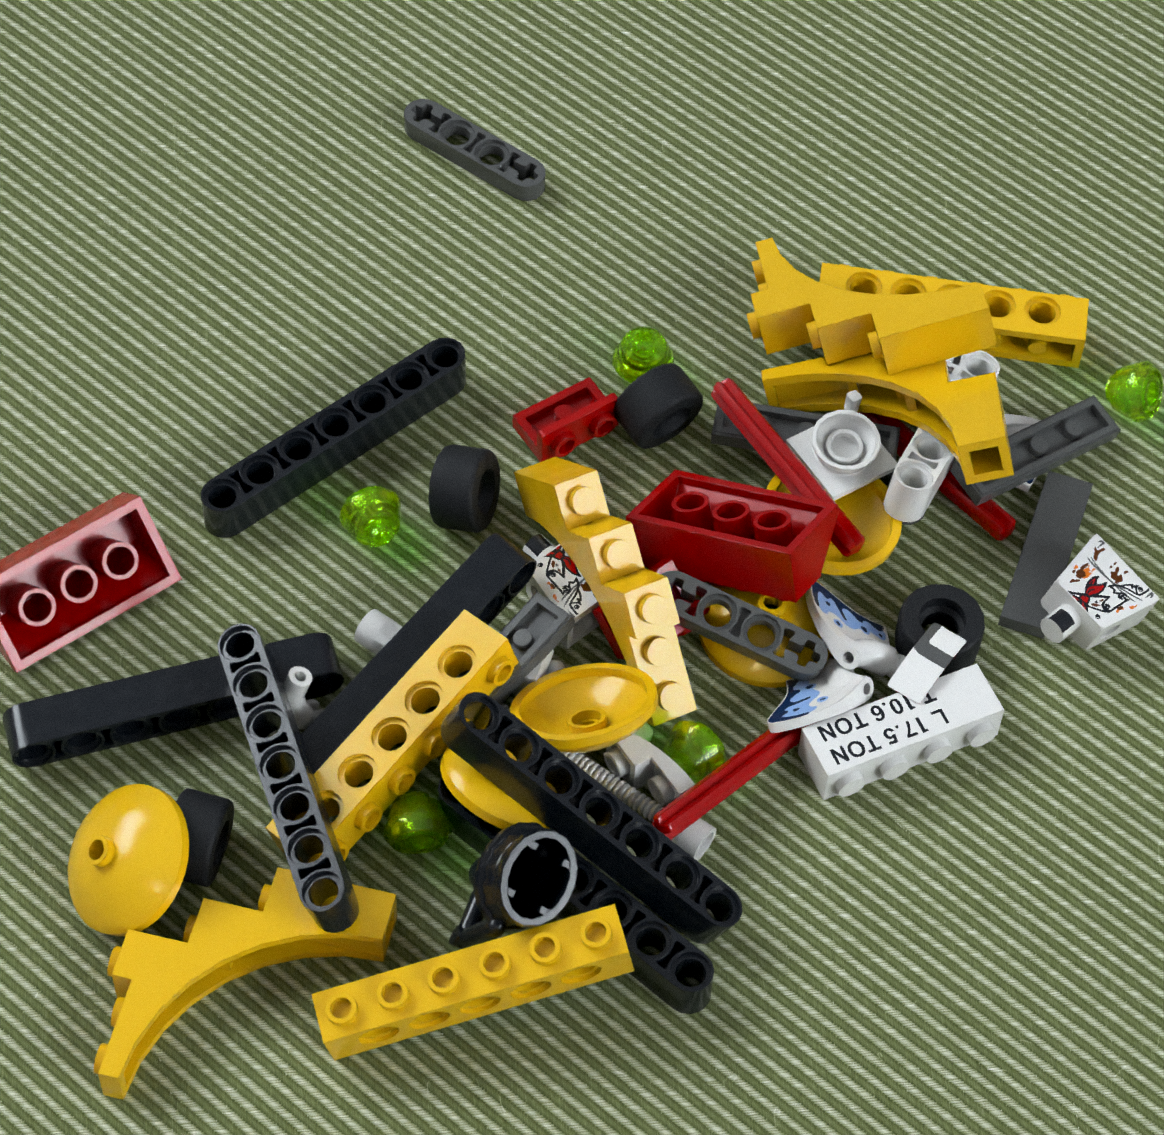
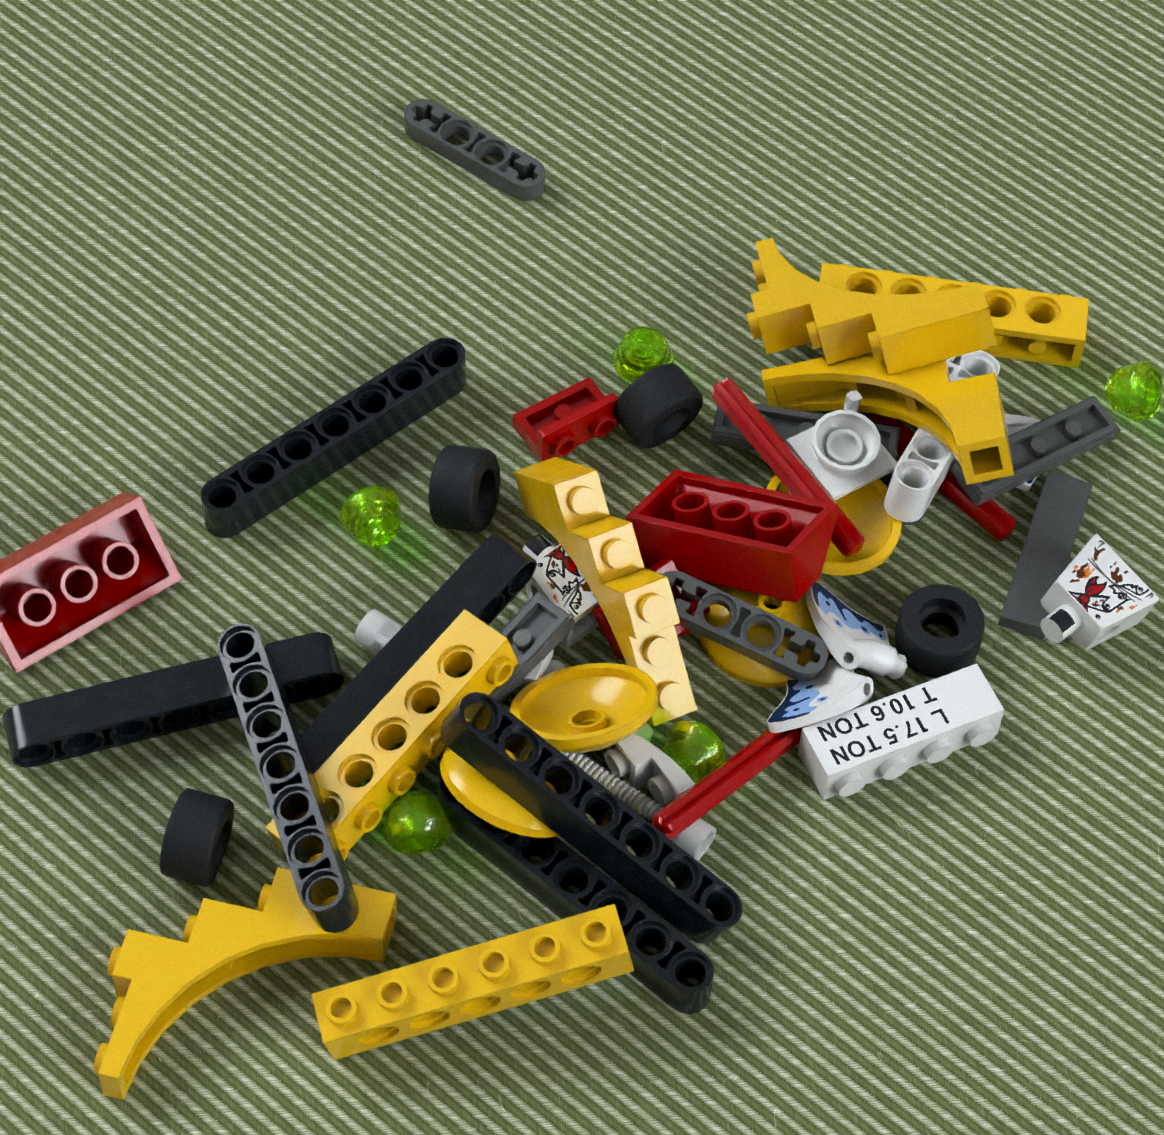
(128, 859): yellow dish -> none
(296, 686): white arm -> none
(517, 883): black piece -> none
(926, 662): white sticker -> none

